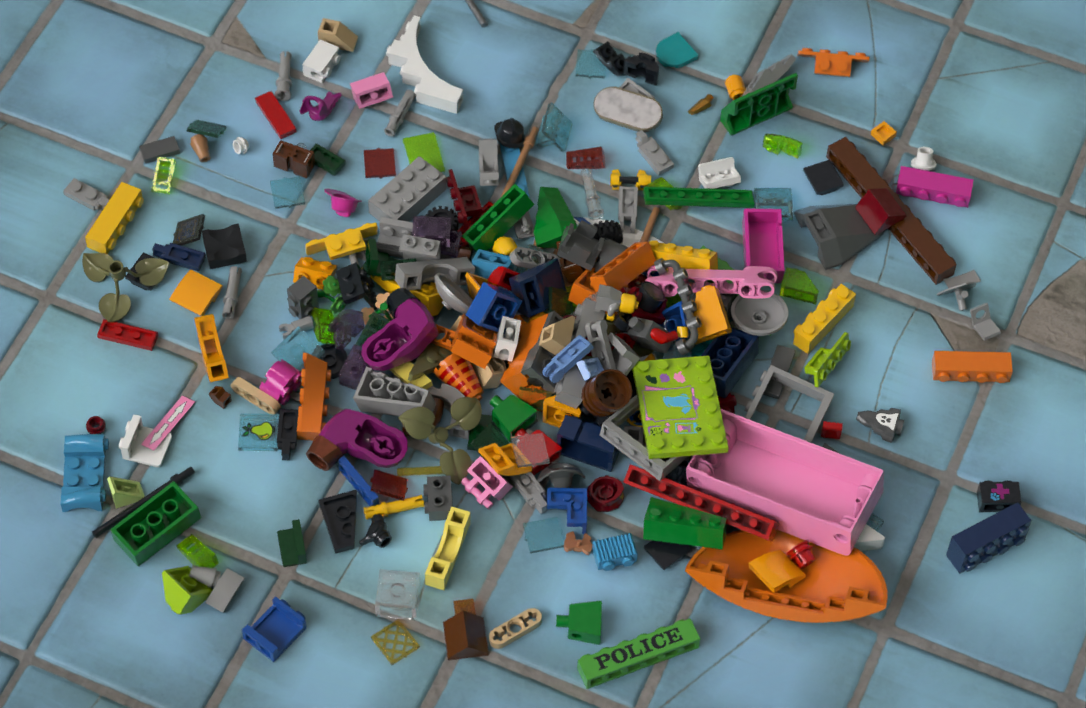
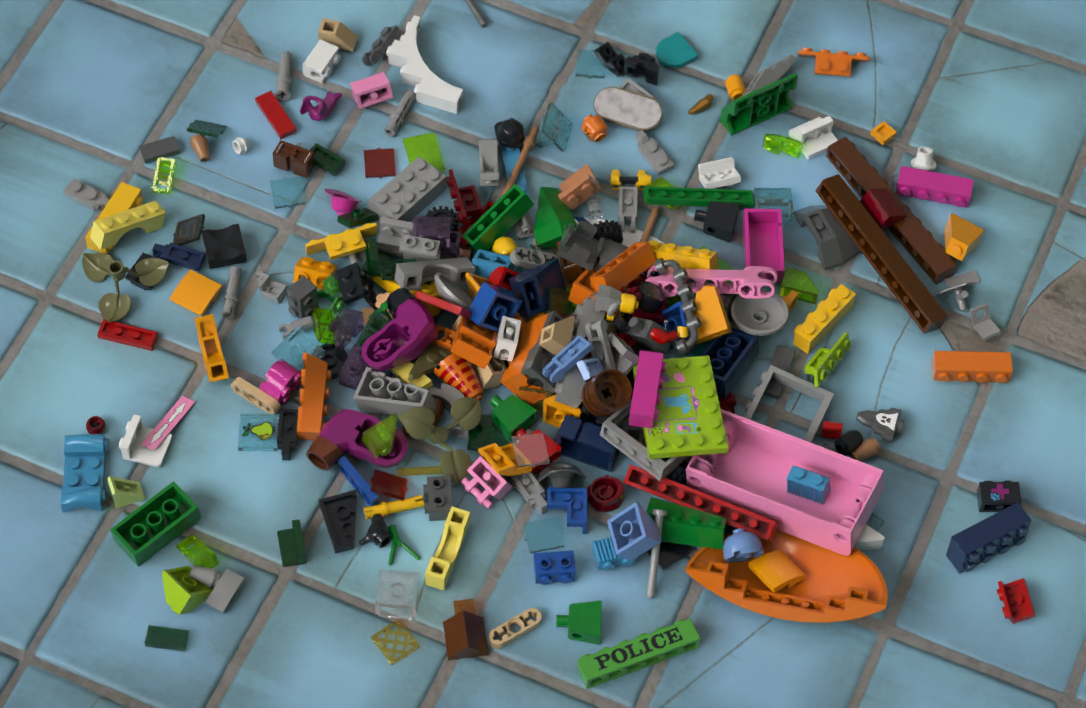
(110, 229): none -> light yellow arch
(167, 638): none -> clear green tile
(177, 478): black bar -> none
(220, 396): reddish brown piece -> none
(270, 289): none -> light grey slope
(275, 629): blue panel -> none
(357, 217): none -> dark green plate
(381, 45): none -> dark grey hinge
(381, 436): none -> clear neon green slope
(396, 540): none -> green plant
(442, 304): none -> red tile
(554, 567): none -> blue brick
(577, 545): nougat piece -> none
(579, 187): none -> nougat bracket
(585, 153): clear red slope -> none
(594, 128): none -> orange head
(633, 532): none -> medium blue slope
(646, 388): none -> dark pink brick
(659, 514): none -> light grey bar
(719, 219): none -> black torso
(742, 546): none -> medium blue cylinder
(790, 300): none -> light orange plate
(802, 554): red piece -> none
(808, 484): none -> dark azure brick
(815, 136): none -> white bracket
(823, 177): black piece -> none
(848, 442): none -> black brick
(866, 450): none -> medium nougat cone
(881, 254): none -> reddish brown brick
(961, 237): none -> light orange slope
(1016, 600): none -> red bracket

